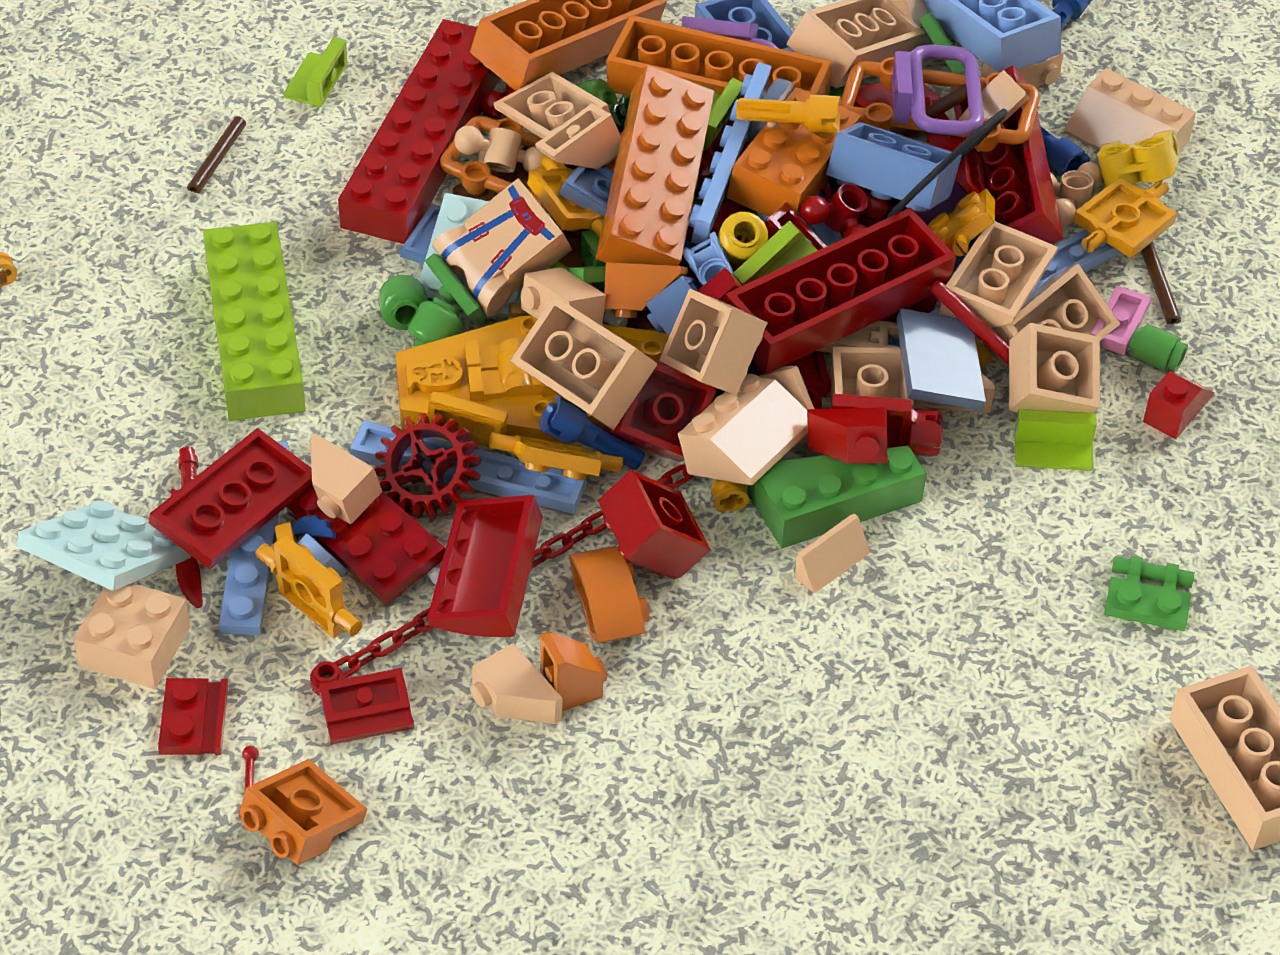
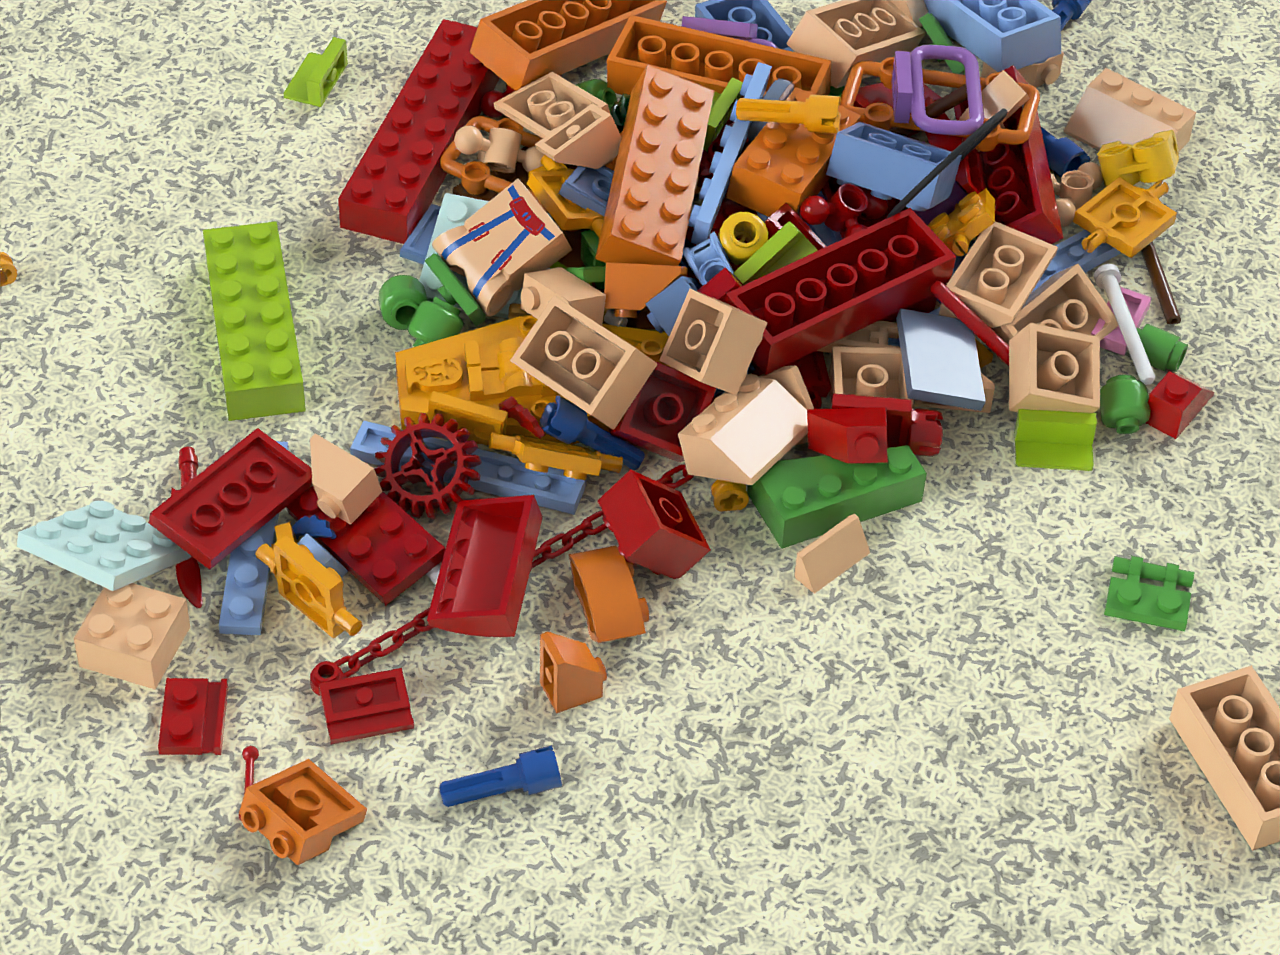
(216, 155): reddish brown piece -> none
(515, 688): light nougat slope -> none
(522, 416): none -> red piece
(533, 772): none -> blue piece
(1108, 278): none -> white bar
(1124, 404): none -> bright green head

